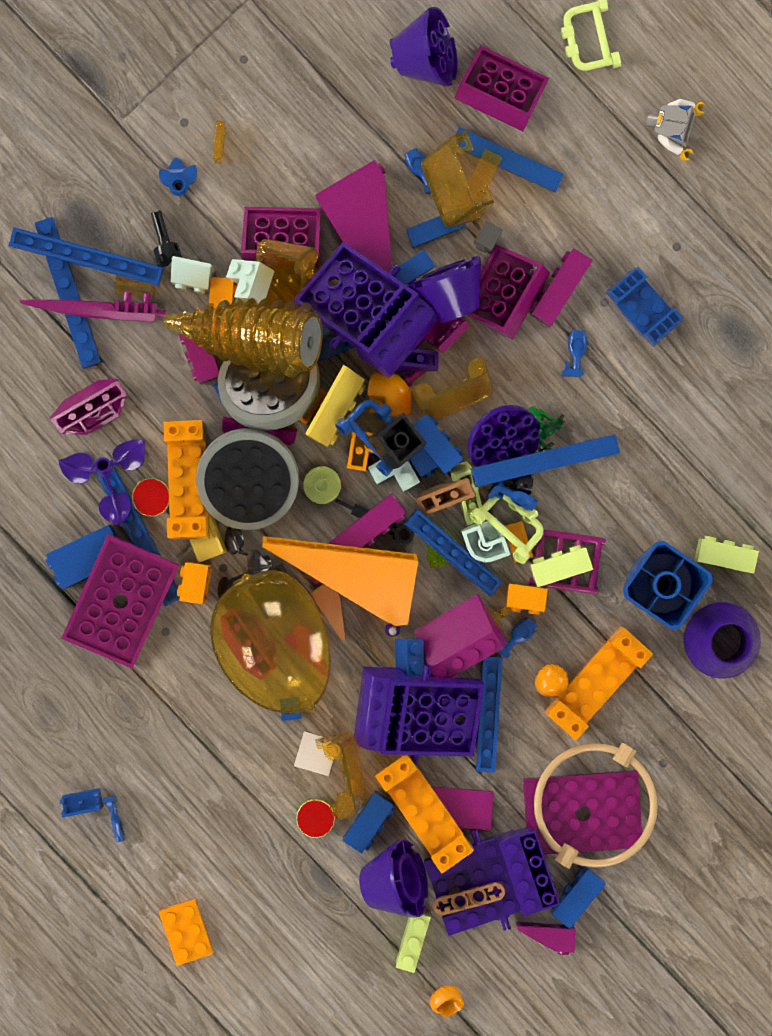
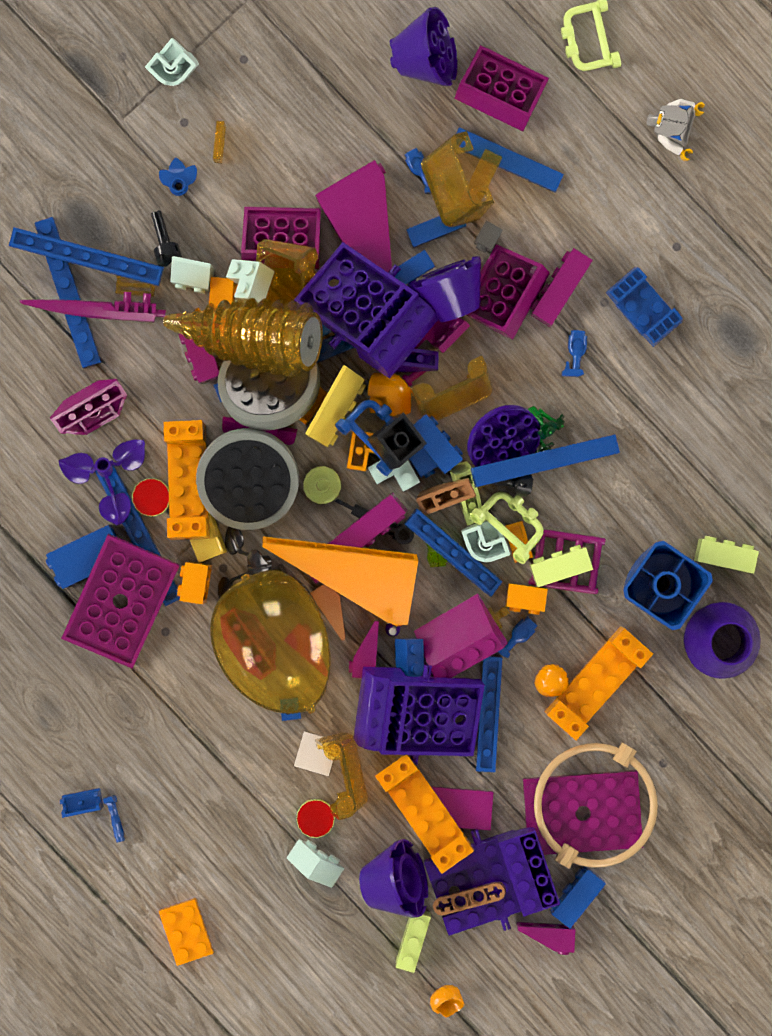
(172, 64): none -> light aqua brick
(315, 863): none -> light aqua brick
(366, 653): none -> magenta slope
(369, 822): blue brick -> none
(518, 497): blue piece -> none

